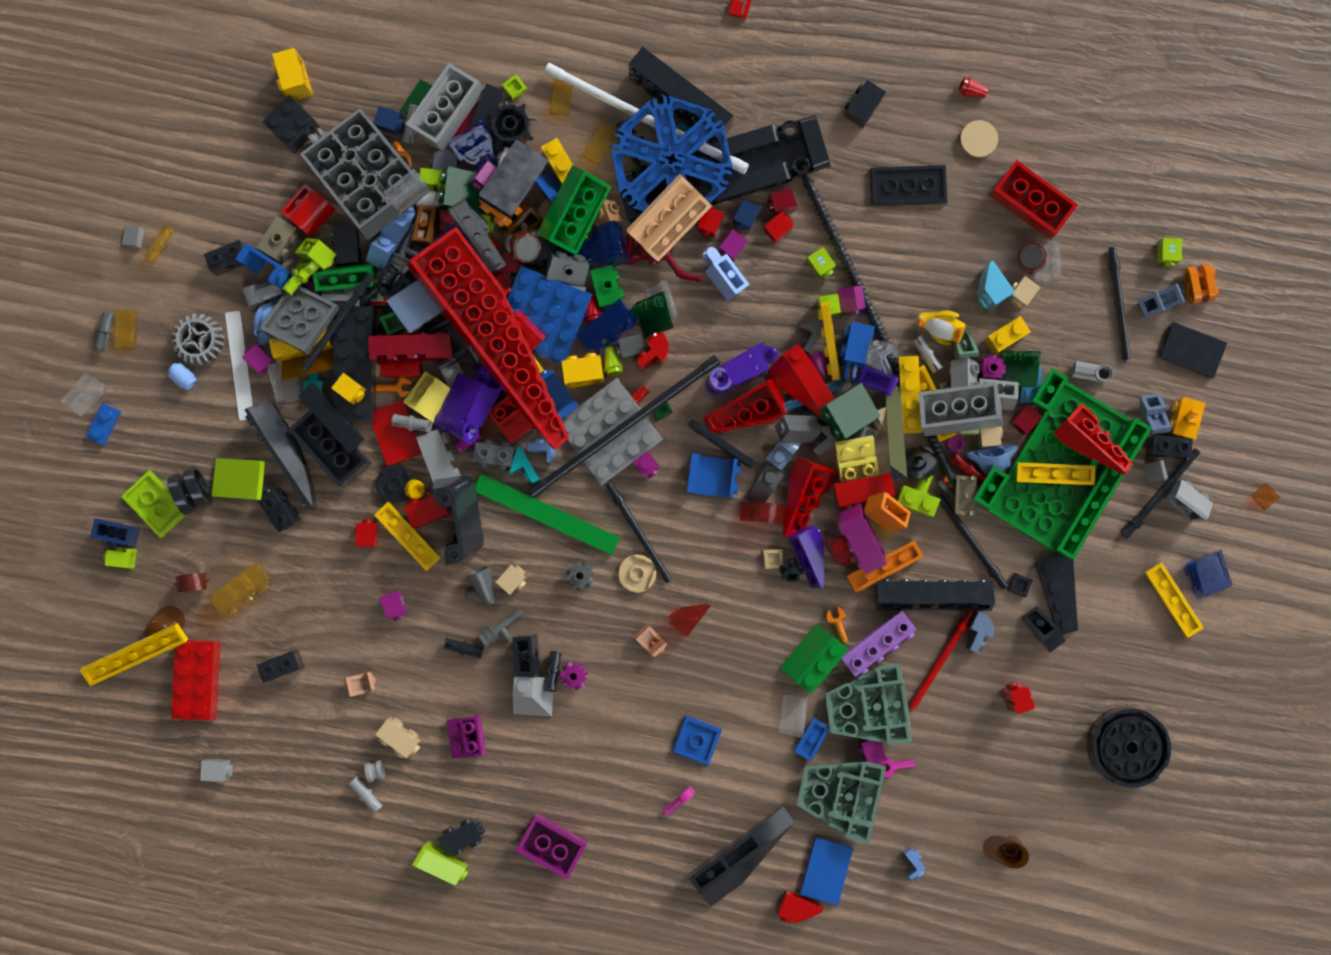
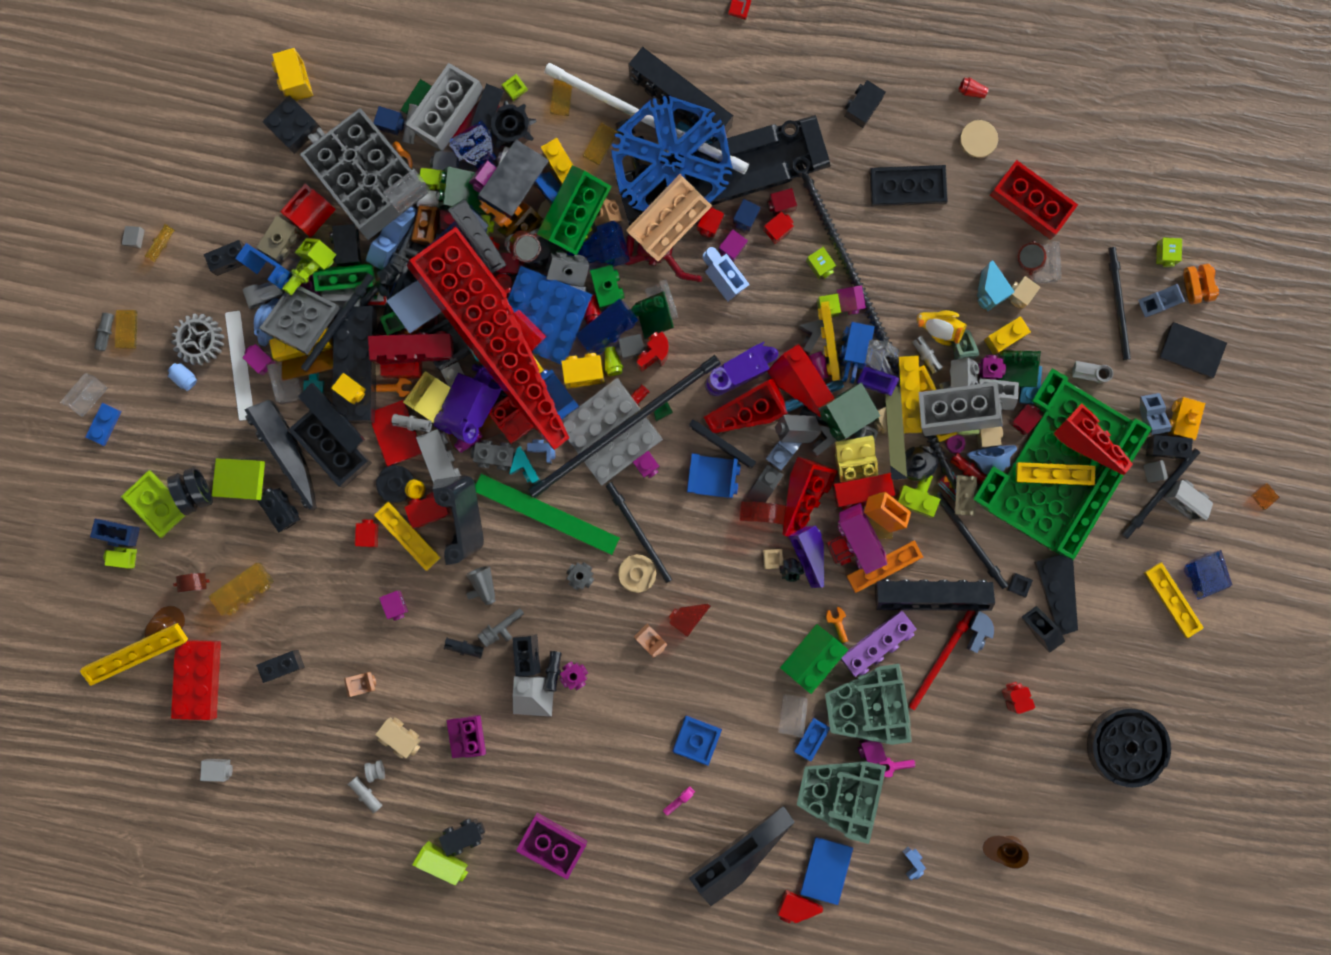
(512, 579): tan brick -> none

